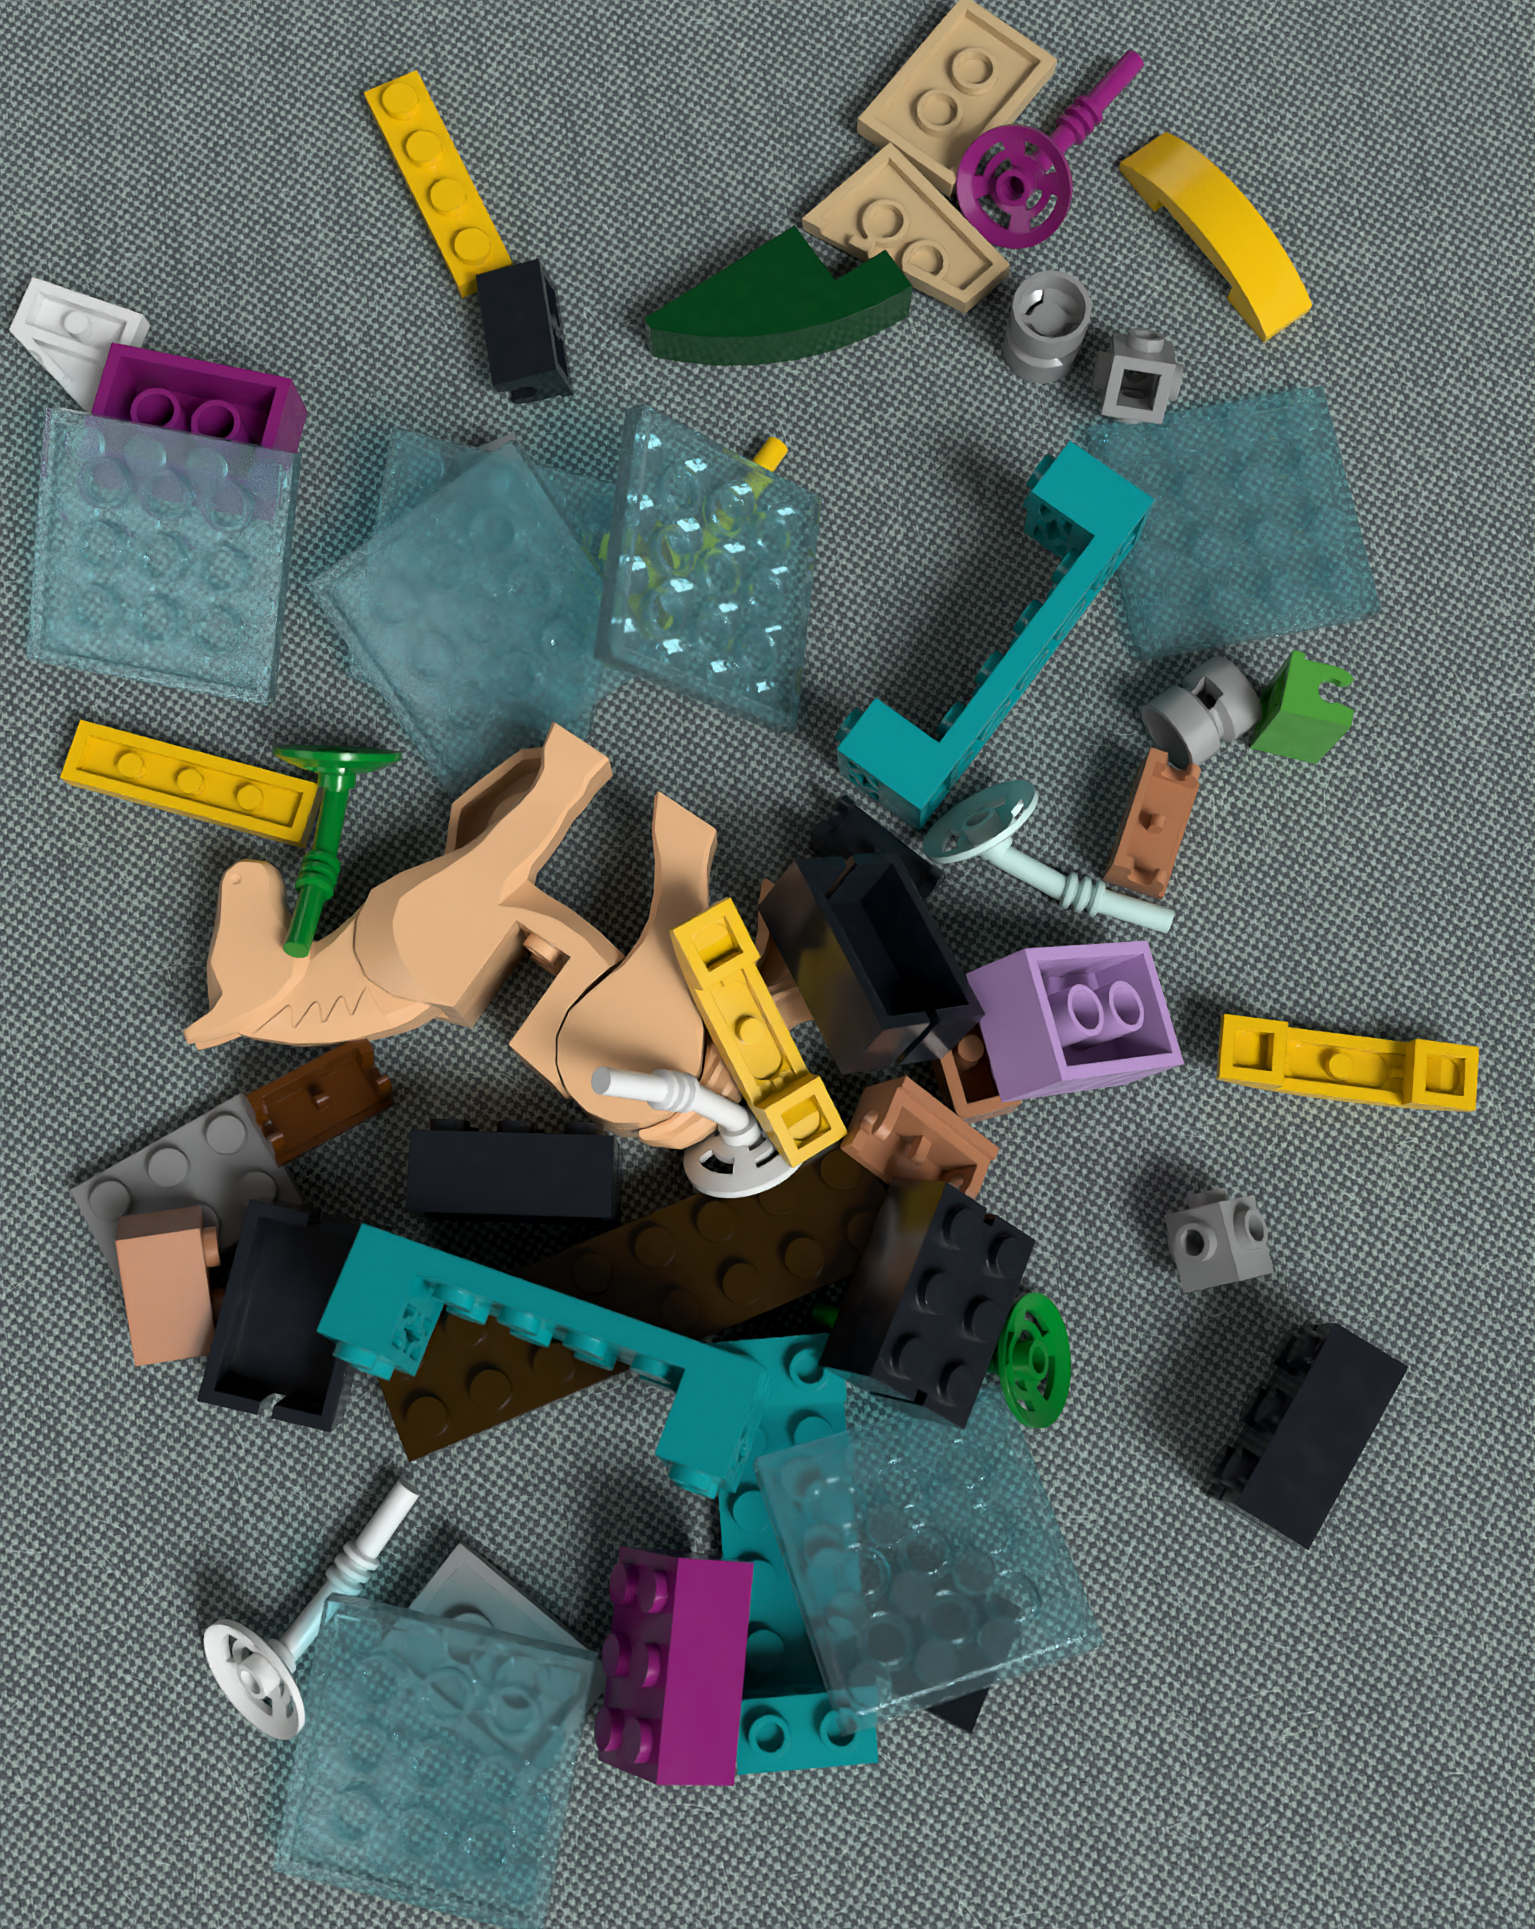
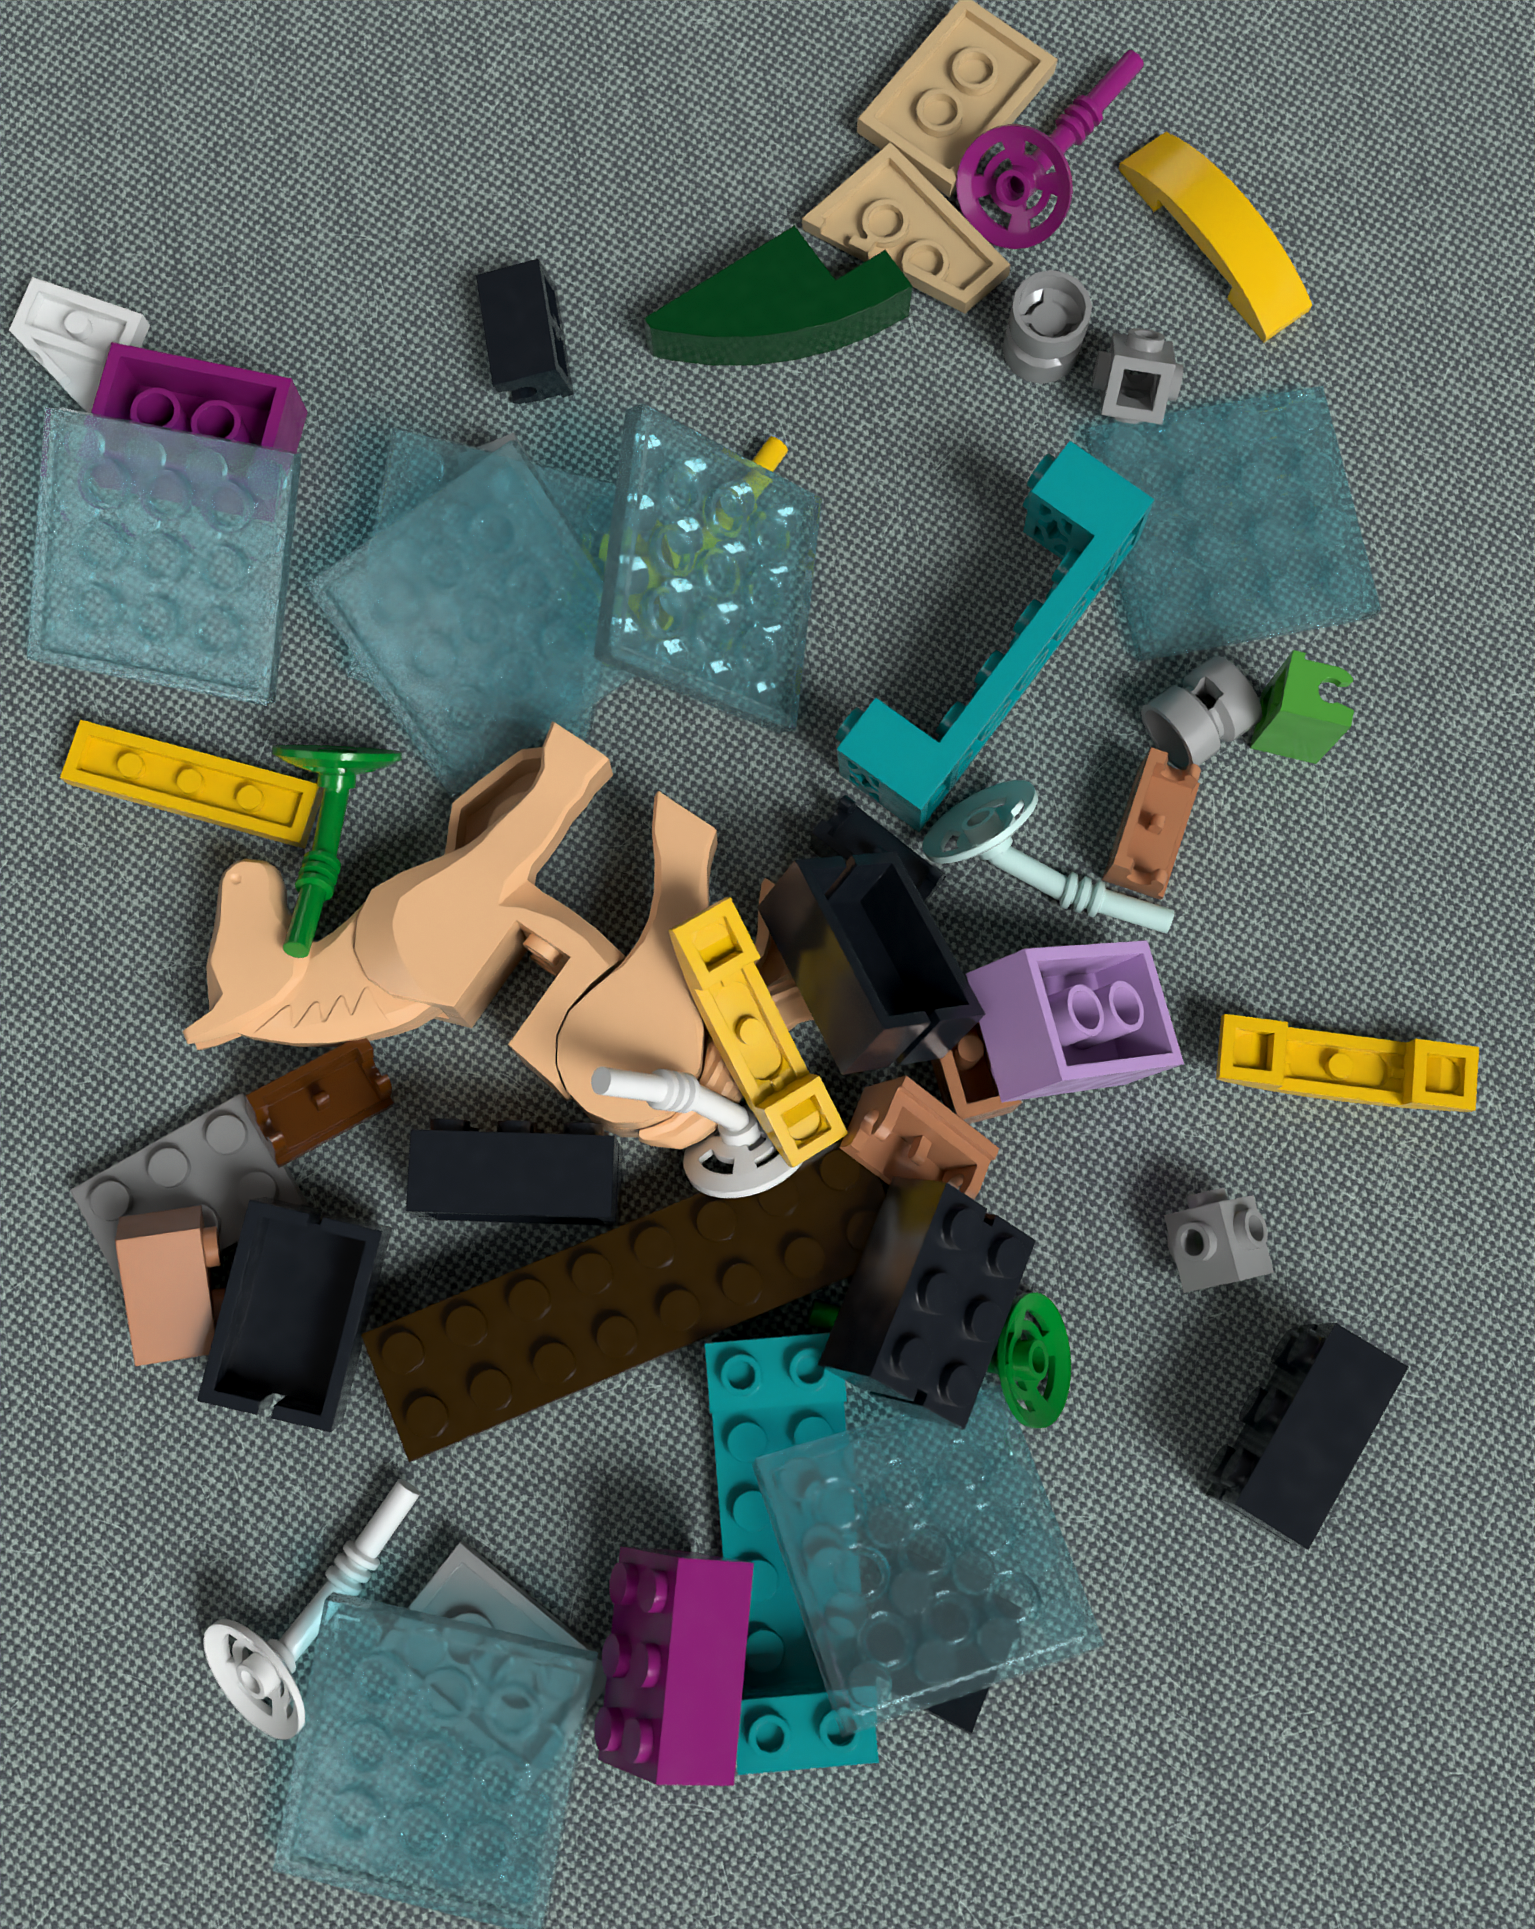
(398, 1287): teal plate -> none
(437, 180): yellow plate -> none

